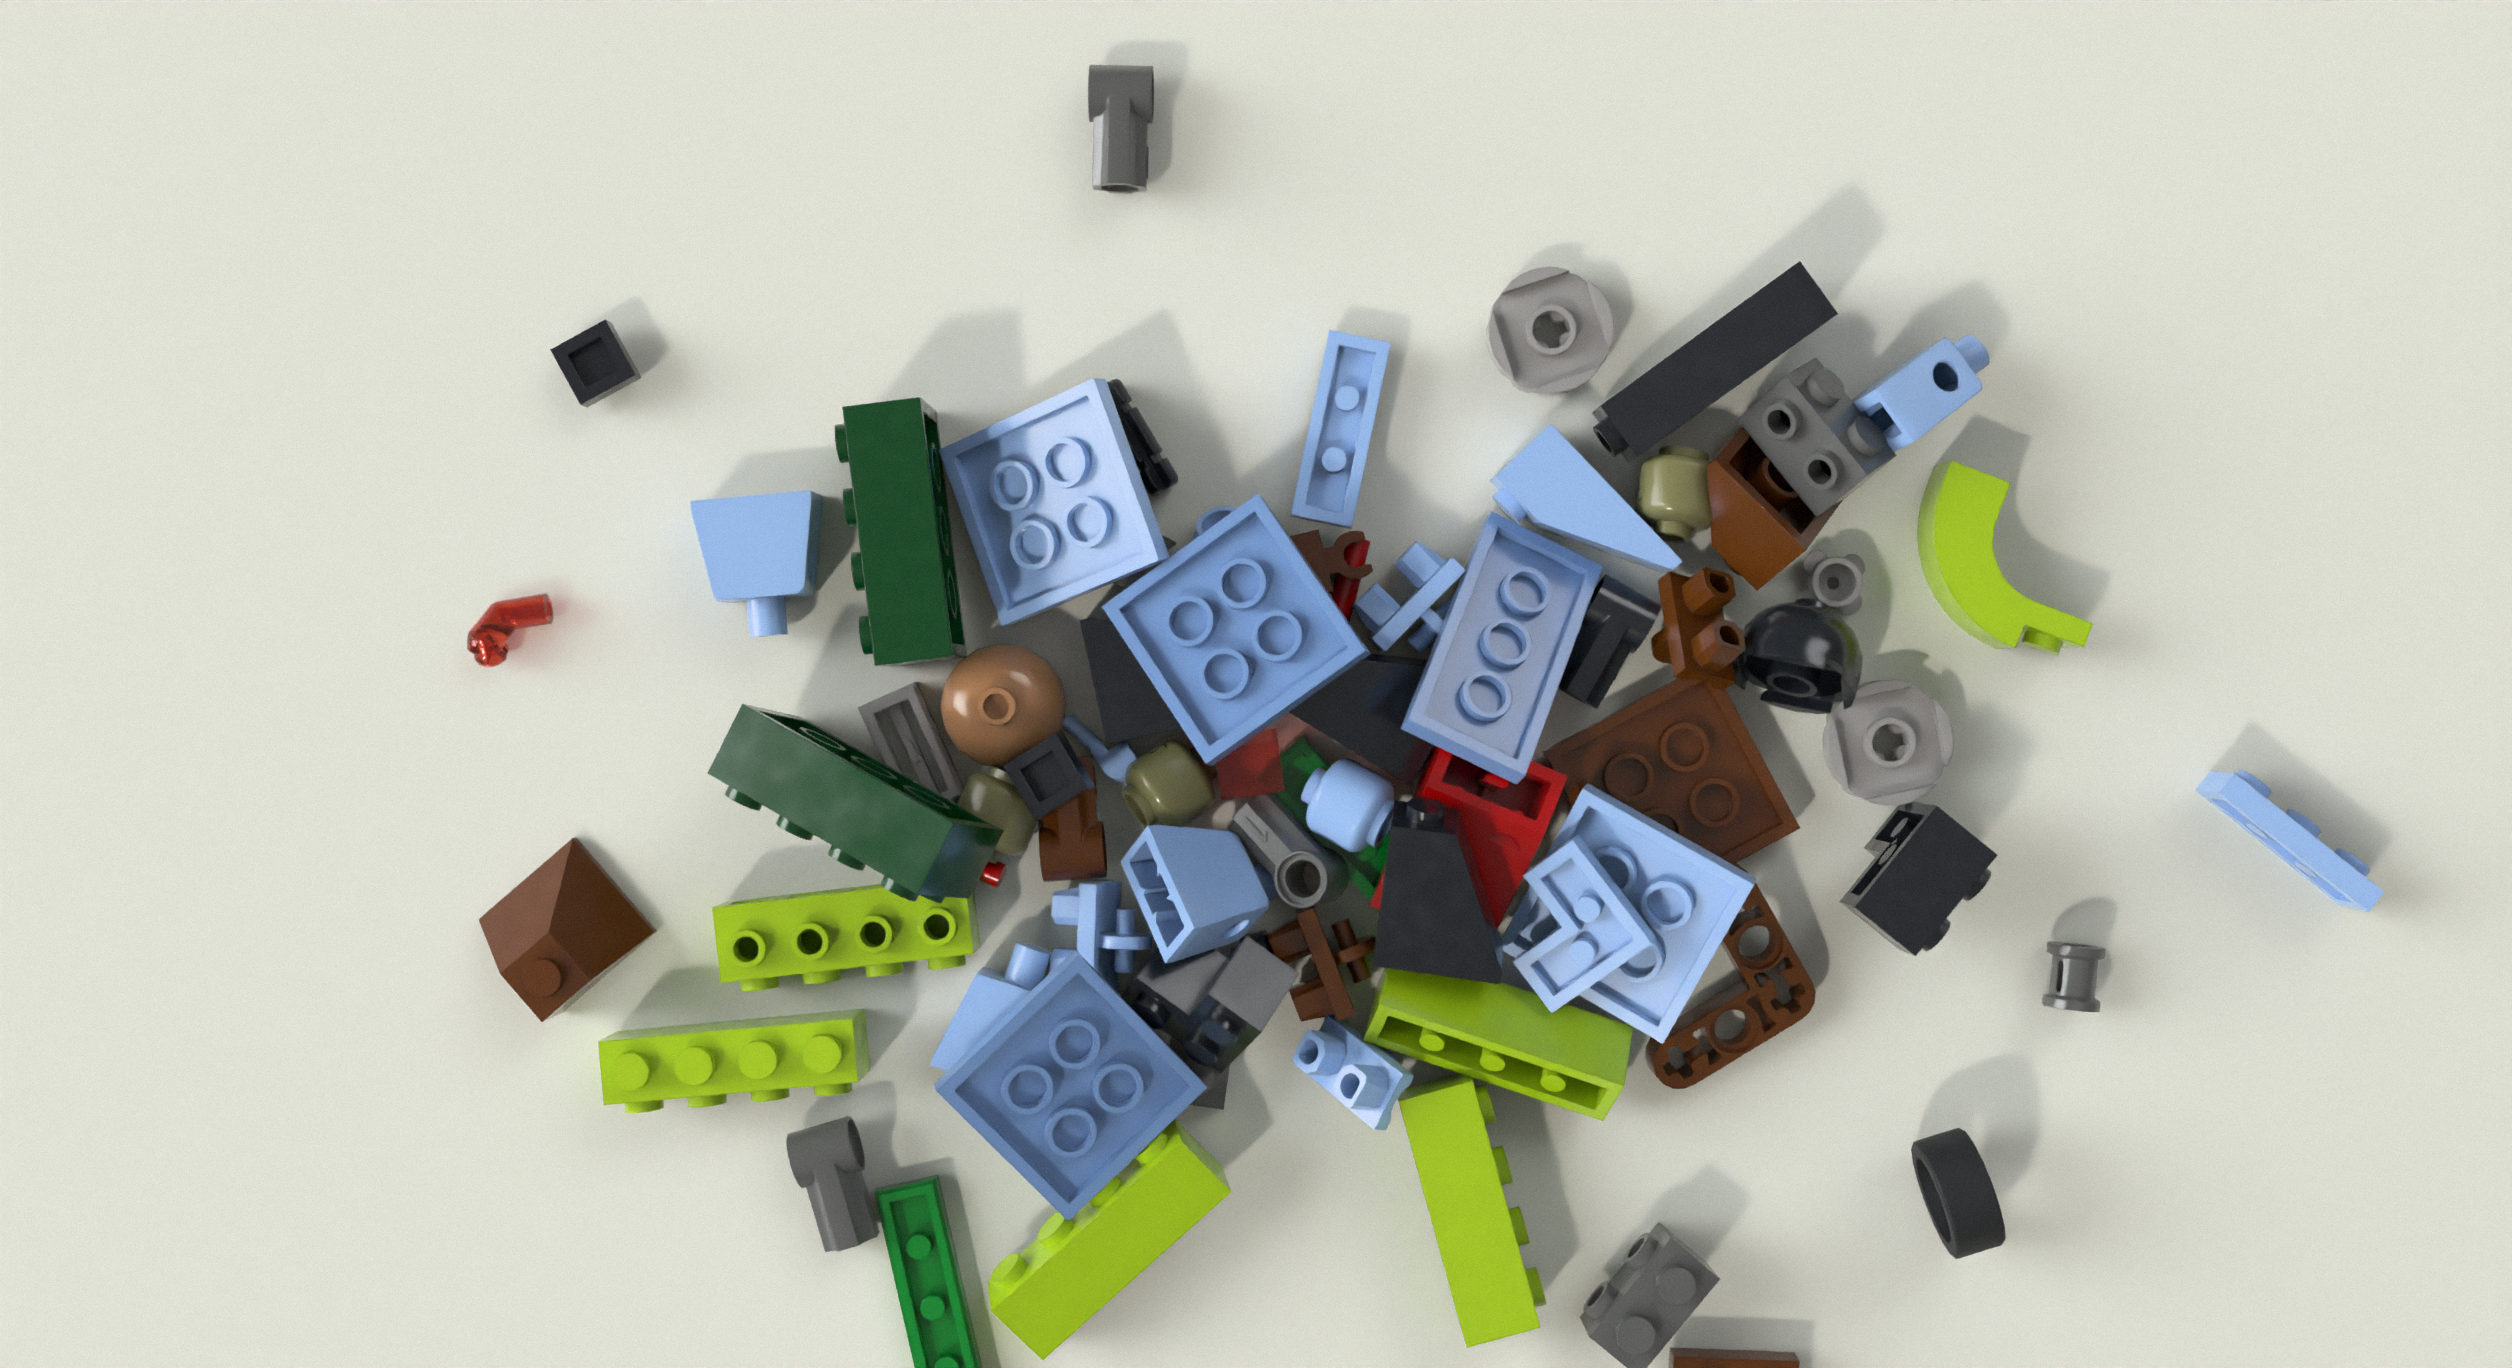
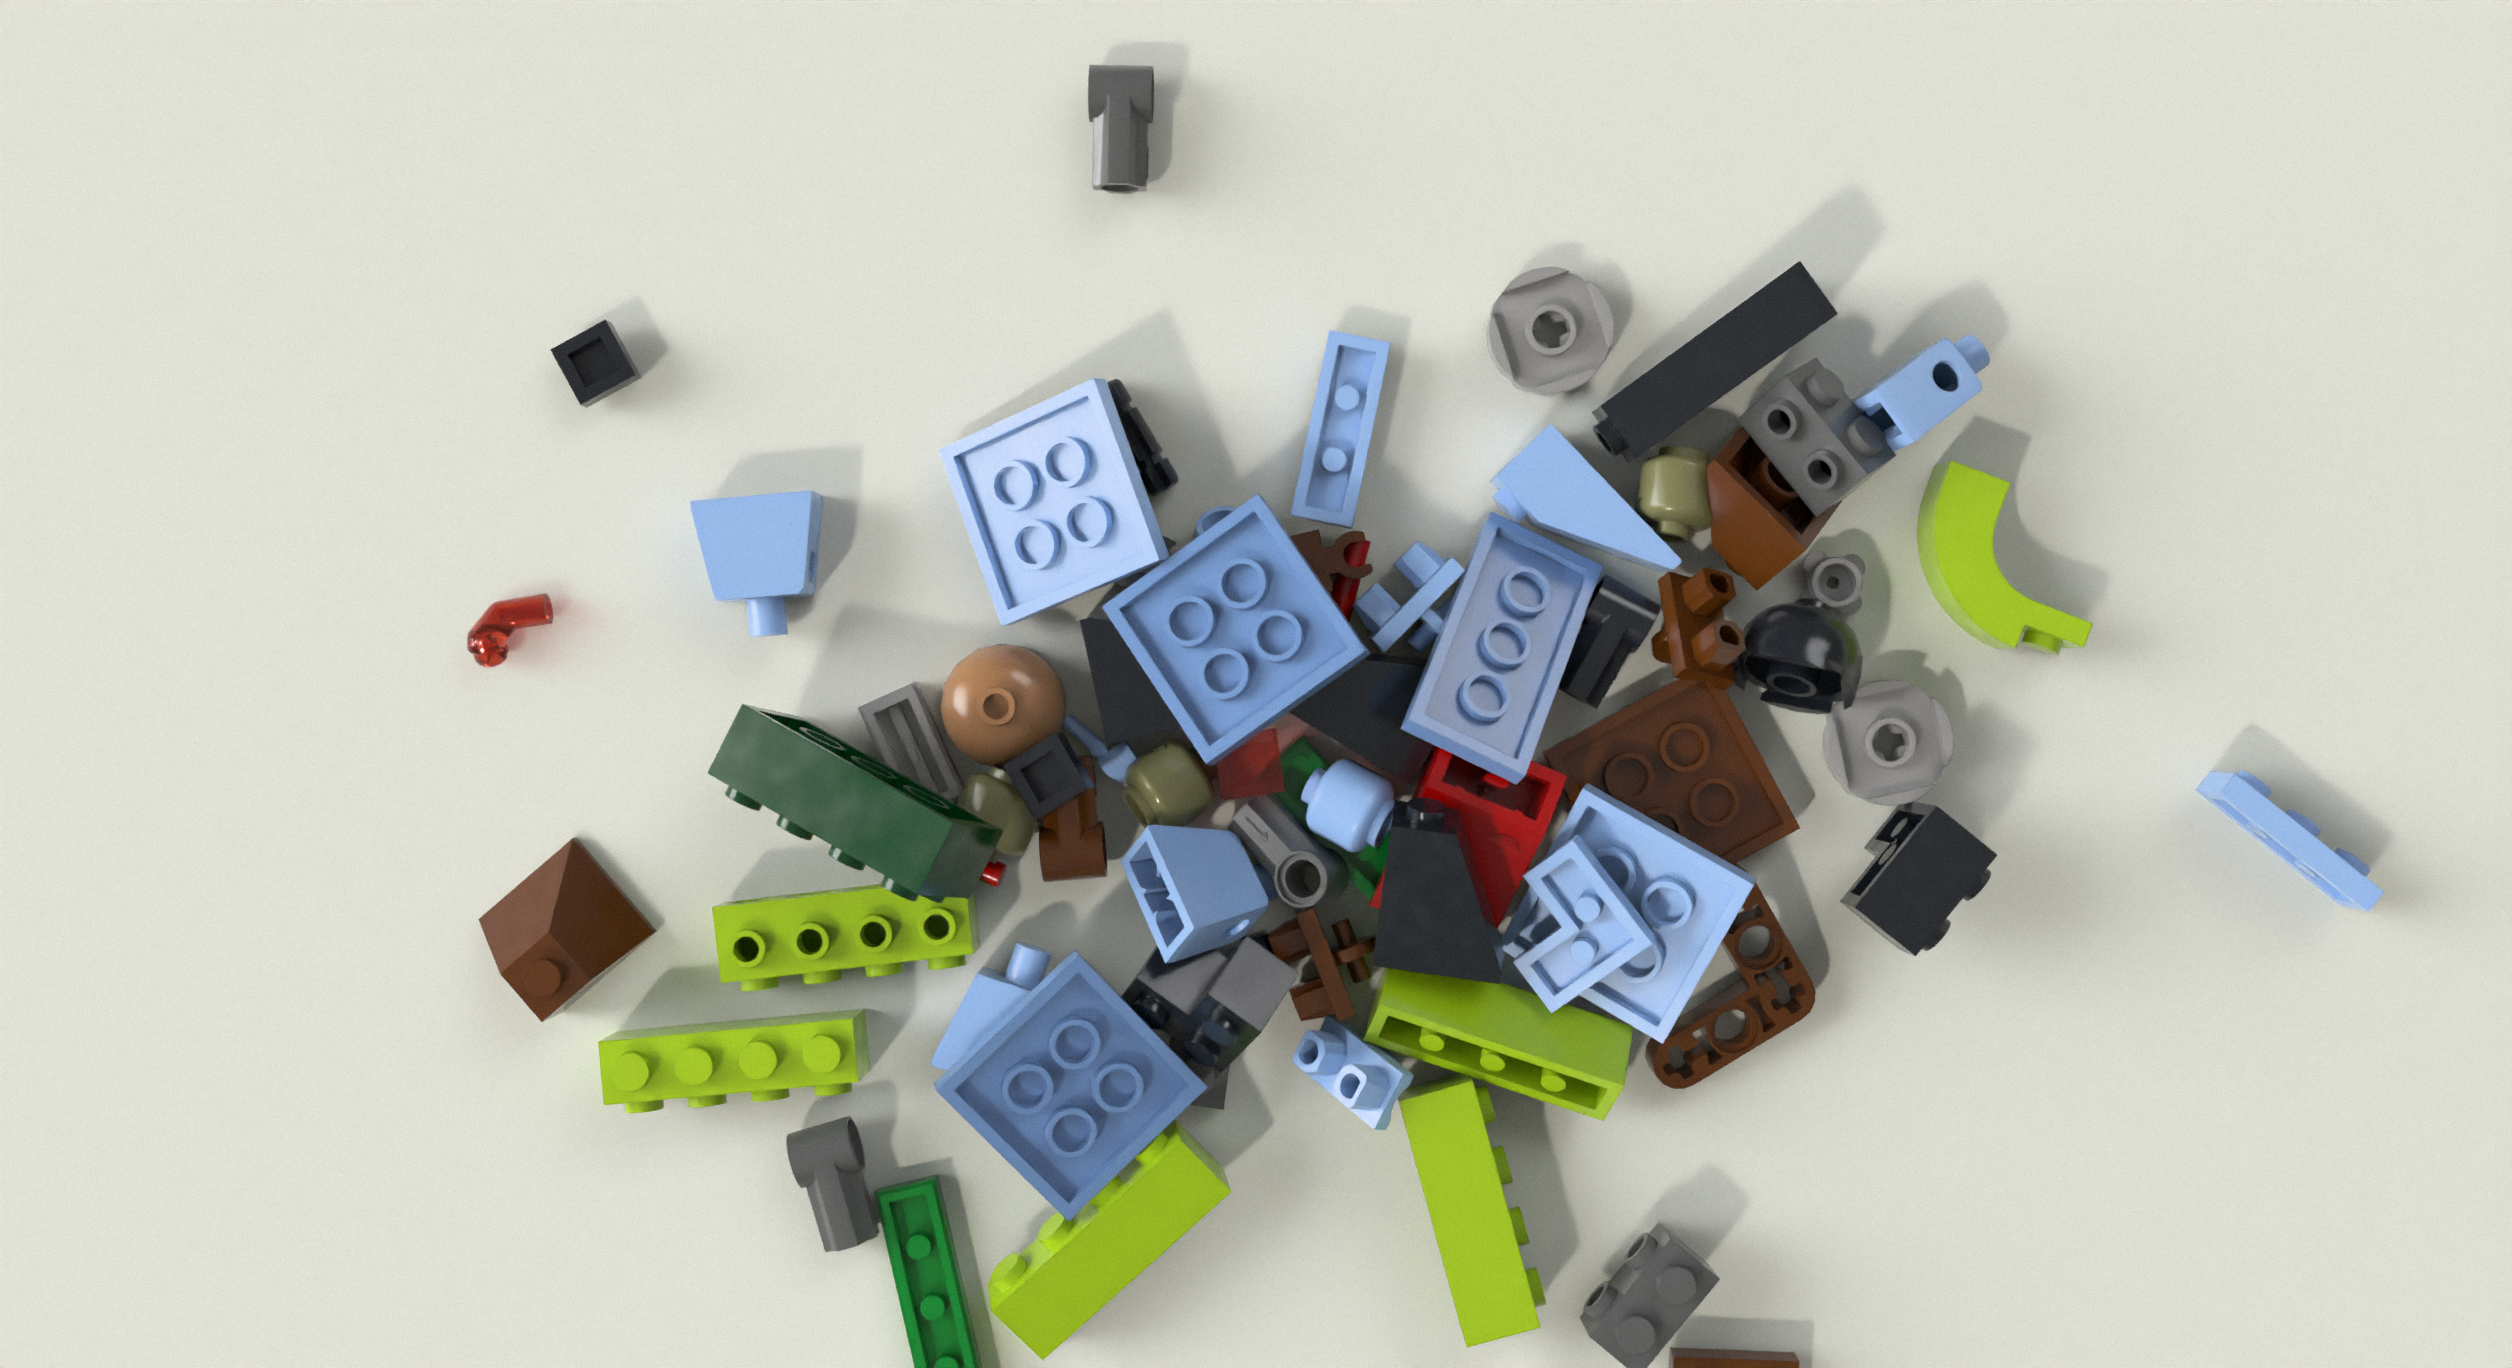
(902, 533): dark green brick -> none
(1104, 929): light blue hips -> none
(1958, 1193): black tyre -> none
(2073, 976): dark grey bush -> none

